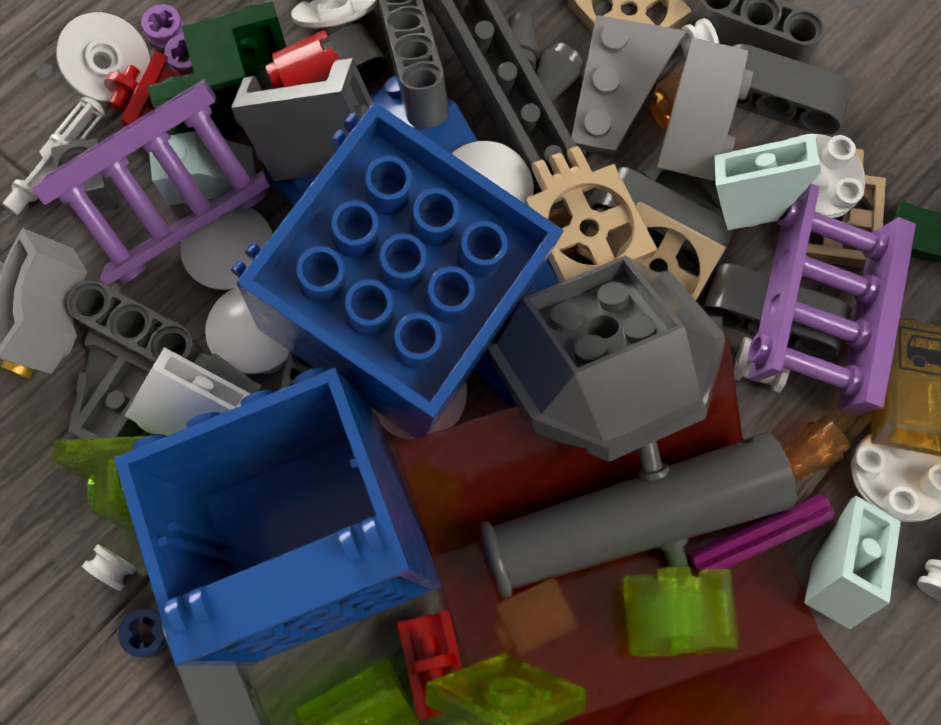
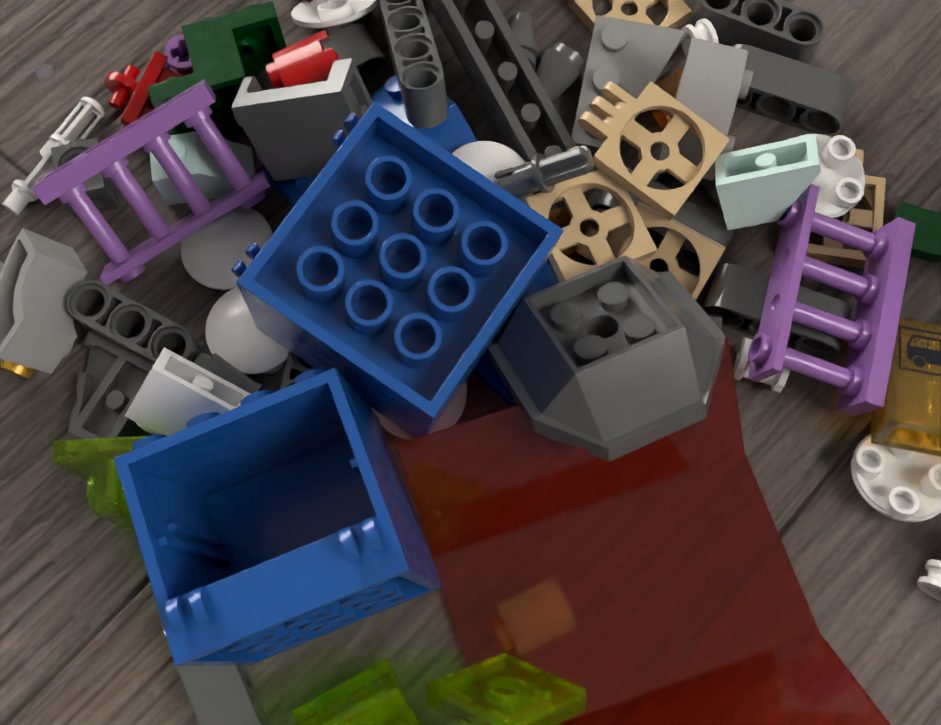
(95, 36): white dish -> none
(109, 567): white bush -> none
(129, 636): dark blue bush -> none
(162, 16): medium lavender bush -> none
(429, 654): red hips -> none
(544, 172): none -> dark grey axle
(620, 123): none -> tan piece
(643, 513): dark grey piece -> none
(680, 612): clear neon green brick -> none
(762, 535): magenta axle -> none
(816, 448): clear orange cone -> none
(855, 565): light aqua slope -> none

